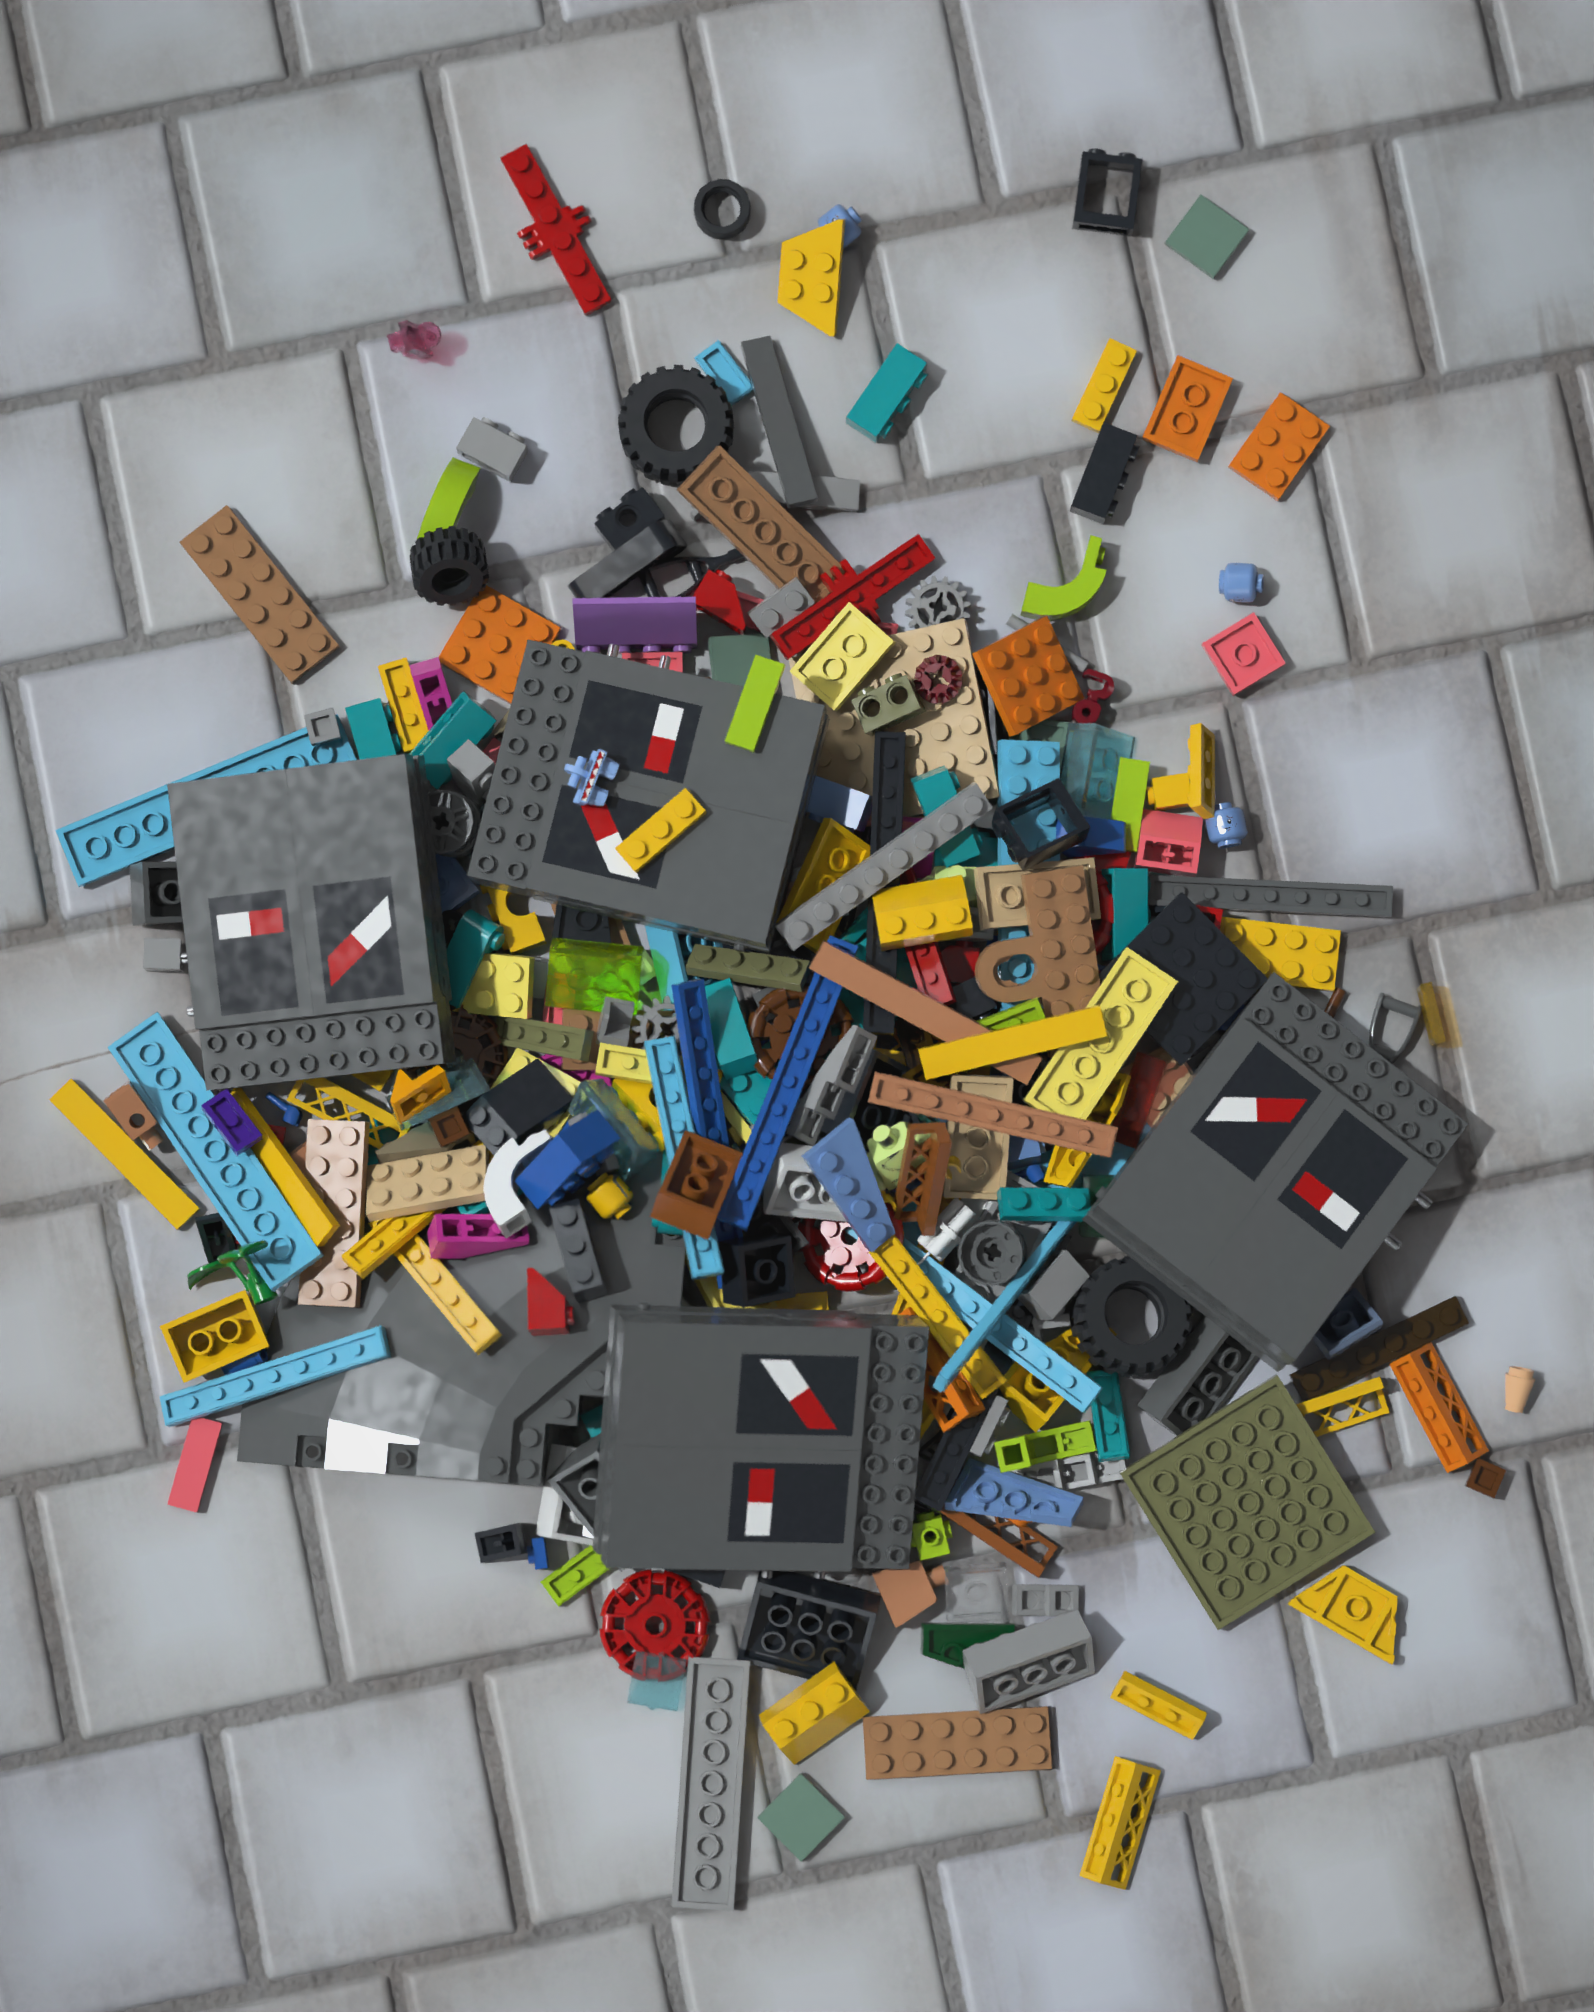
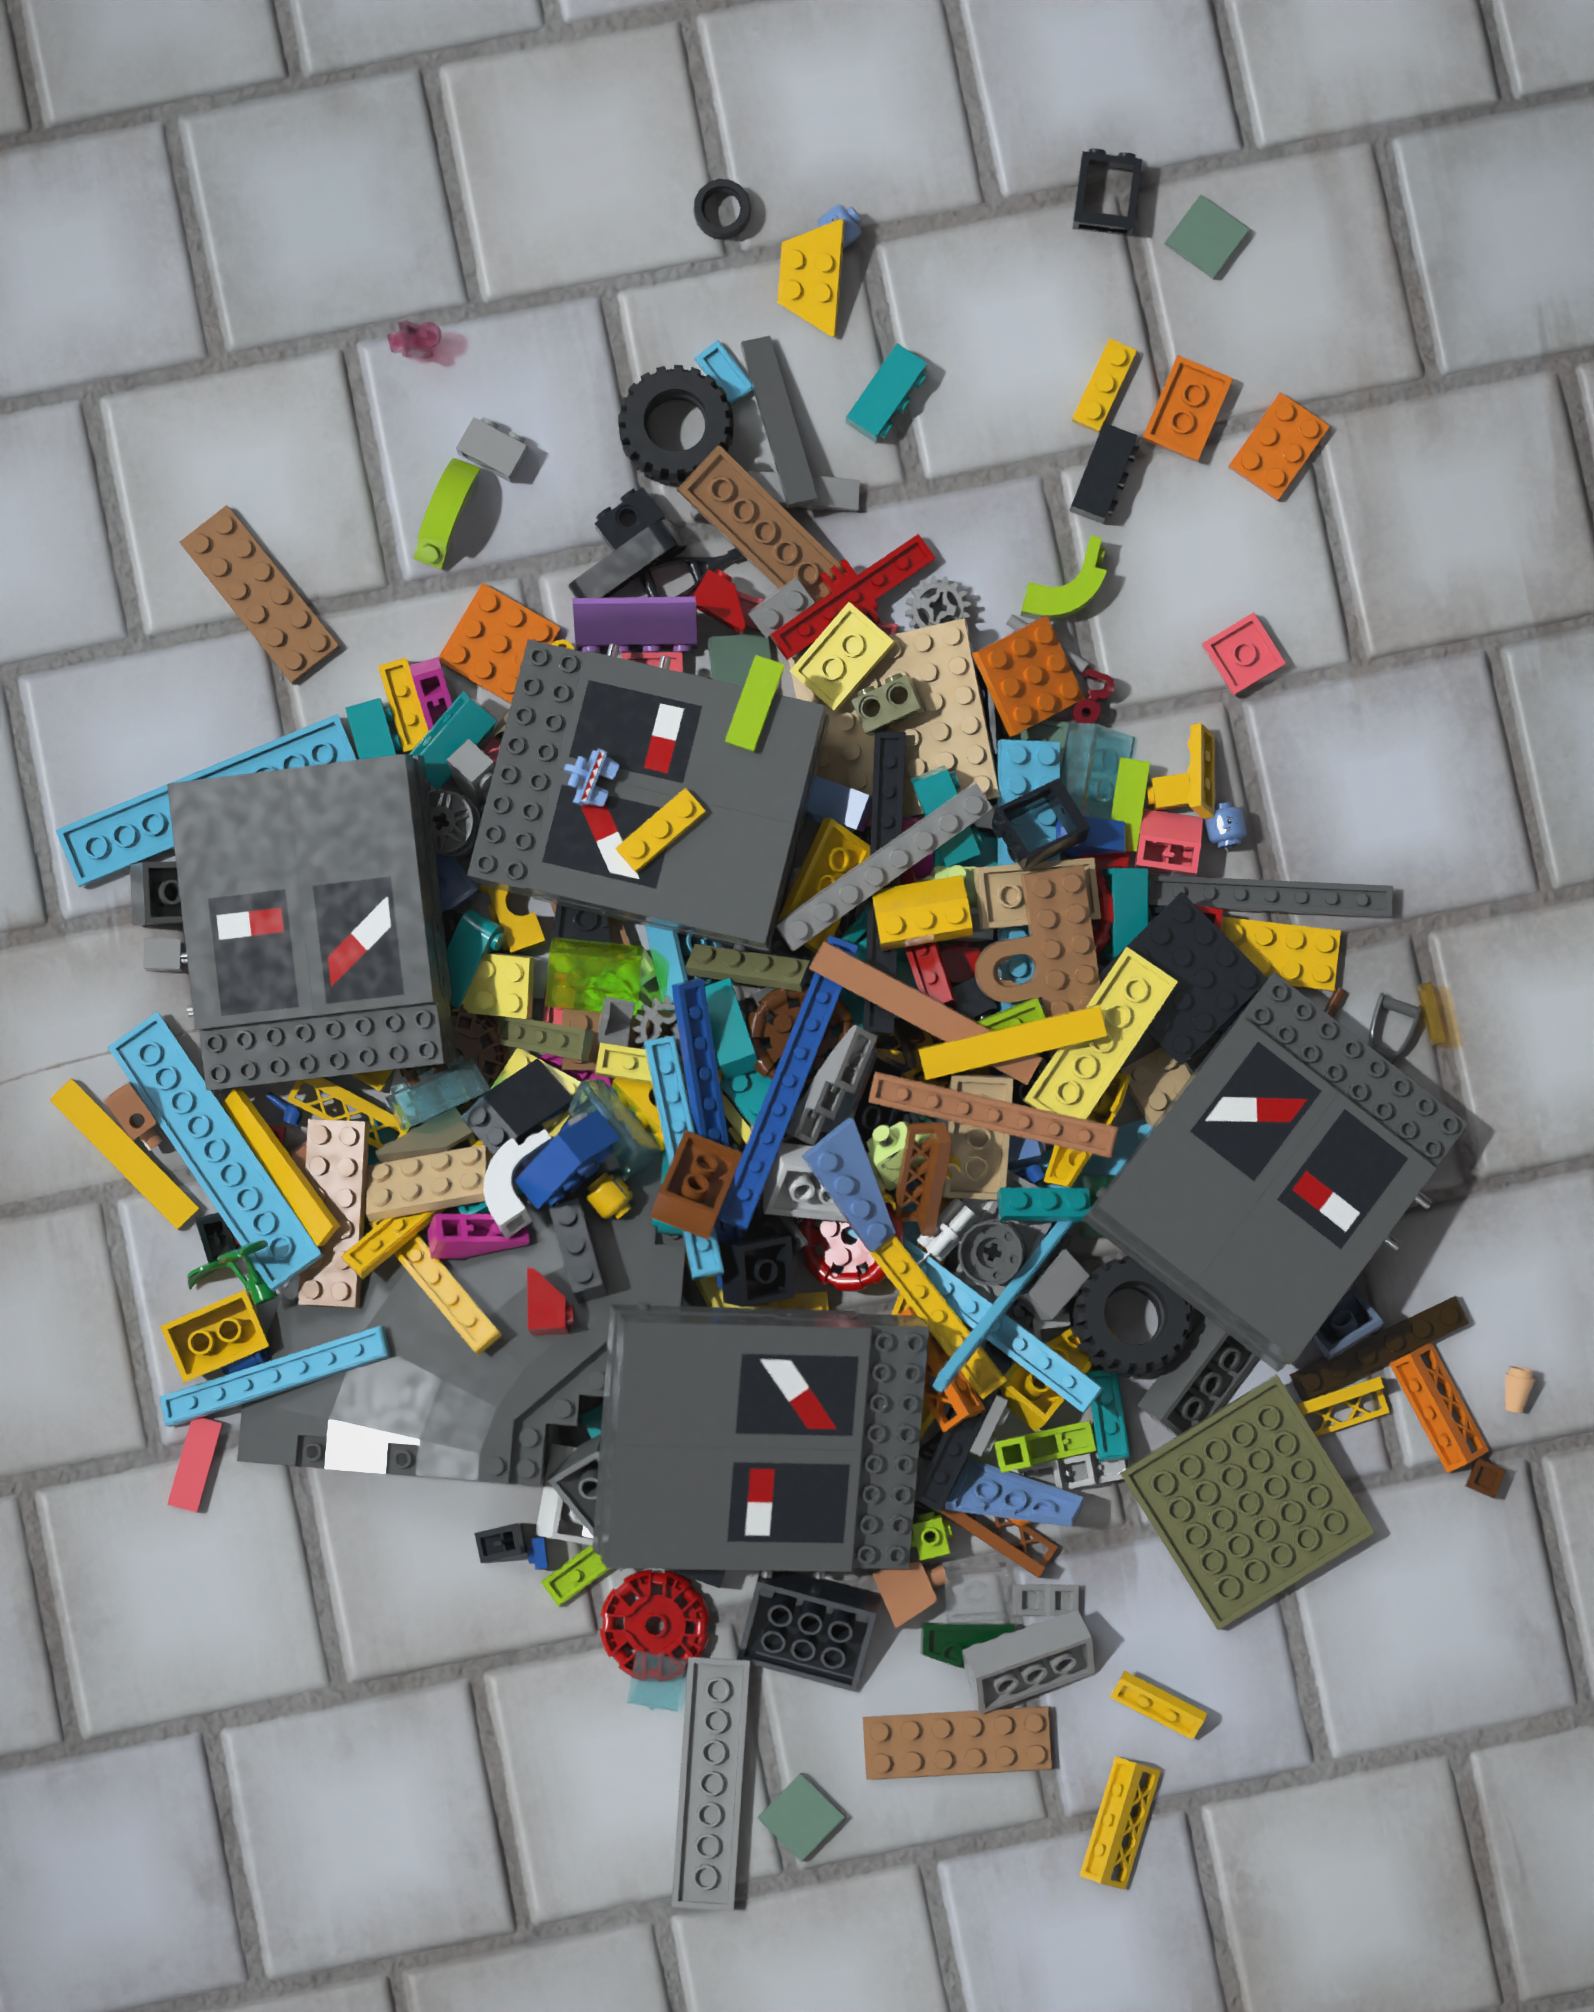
(231, 1122): dark purple plate -> none
(322, 726): light grey plate -> none
(414, 1096): light orange slope -> none
(448, 1126): reddish brown plate -> none
(449, 566): black tyre -> none
(555, 230): red hinge -> none
(813, 1713): yellow slope -> none
(951, 674): dark red gear -> none
(1139, 1098): clear red tile -> none
(1240, 582): medium blue head -> none
(1353, 1610): yellow wing -> none

